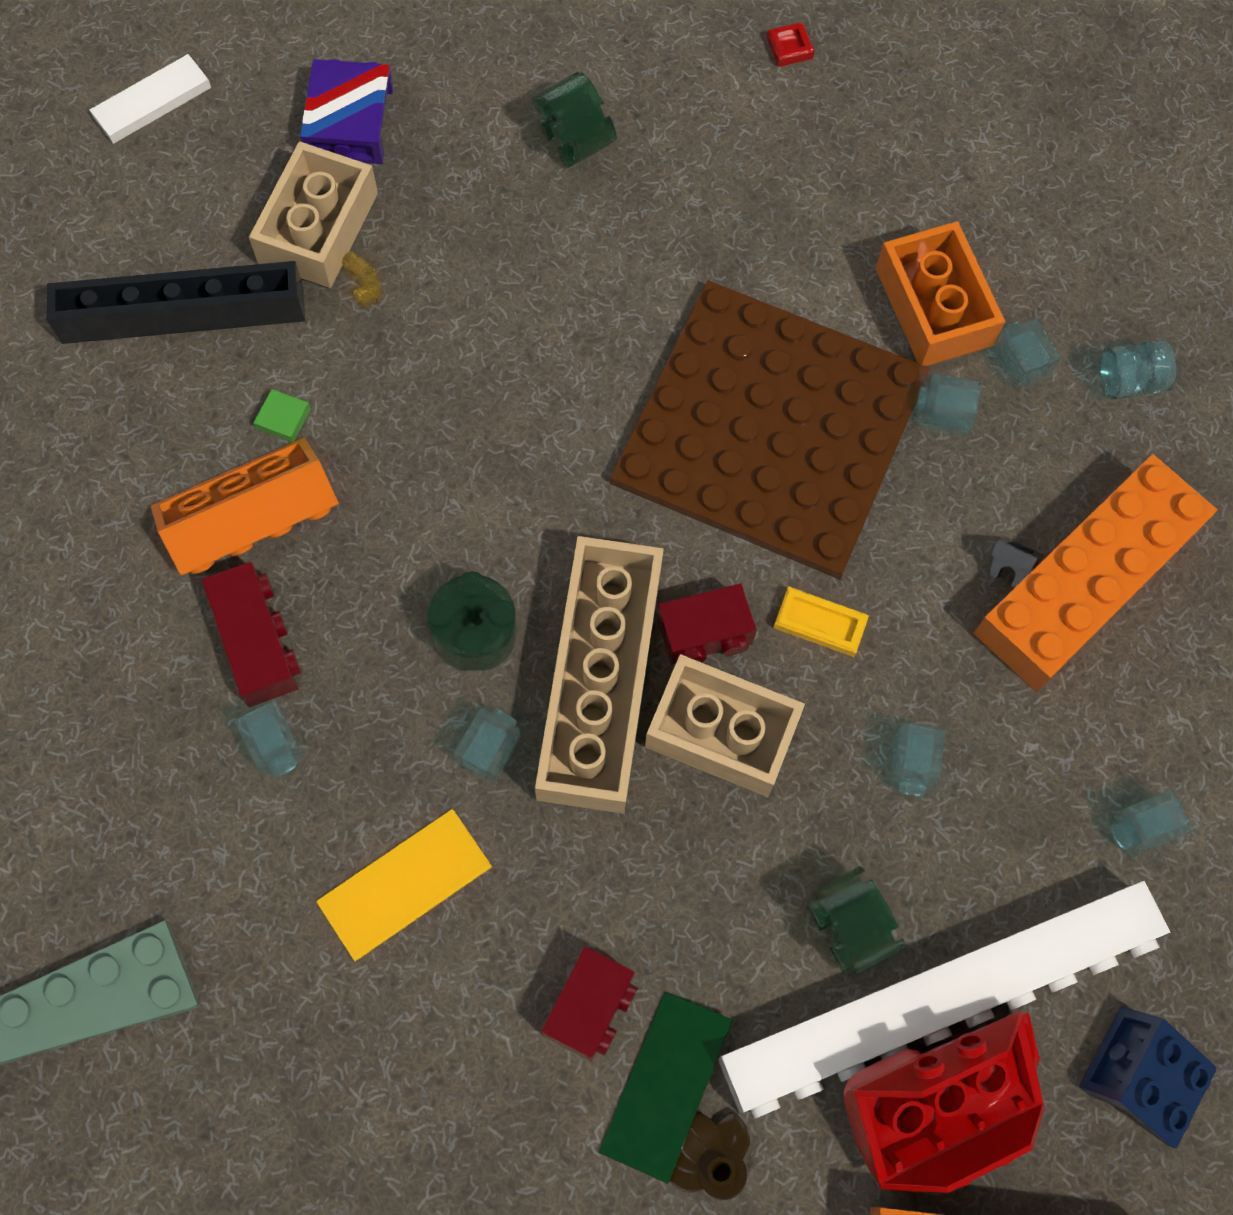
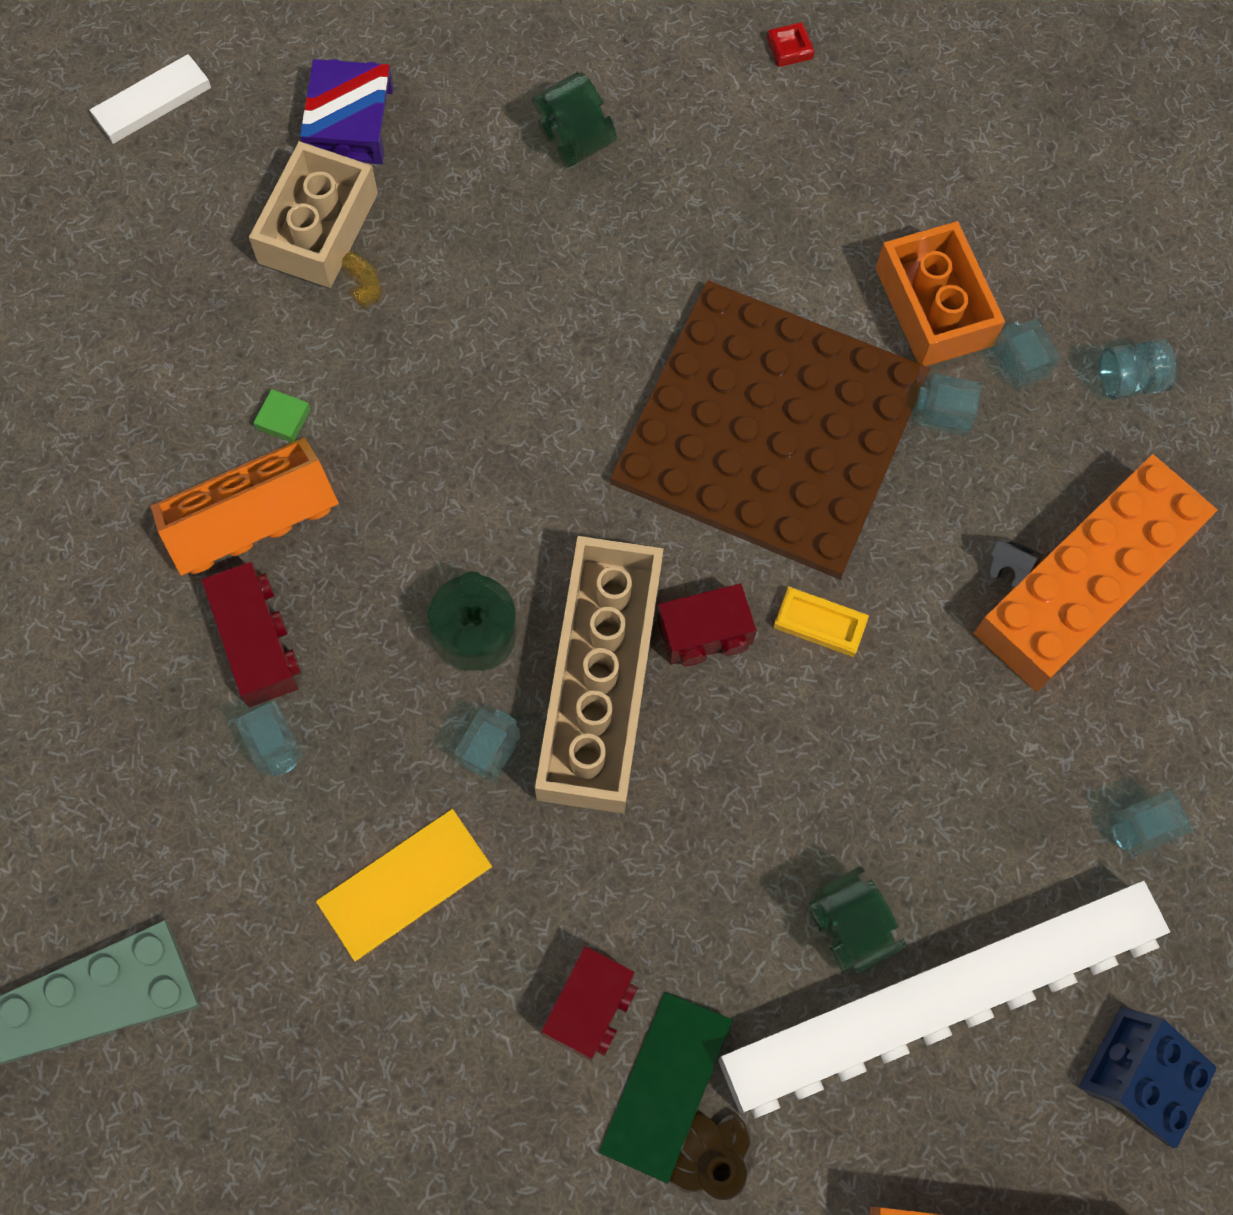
(175, 302): black brick -> none
(724, 725): tan brick -> none
(916, 759): clear light blue brick -> none
(950, 1111): red slope -> none

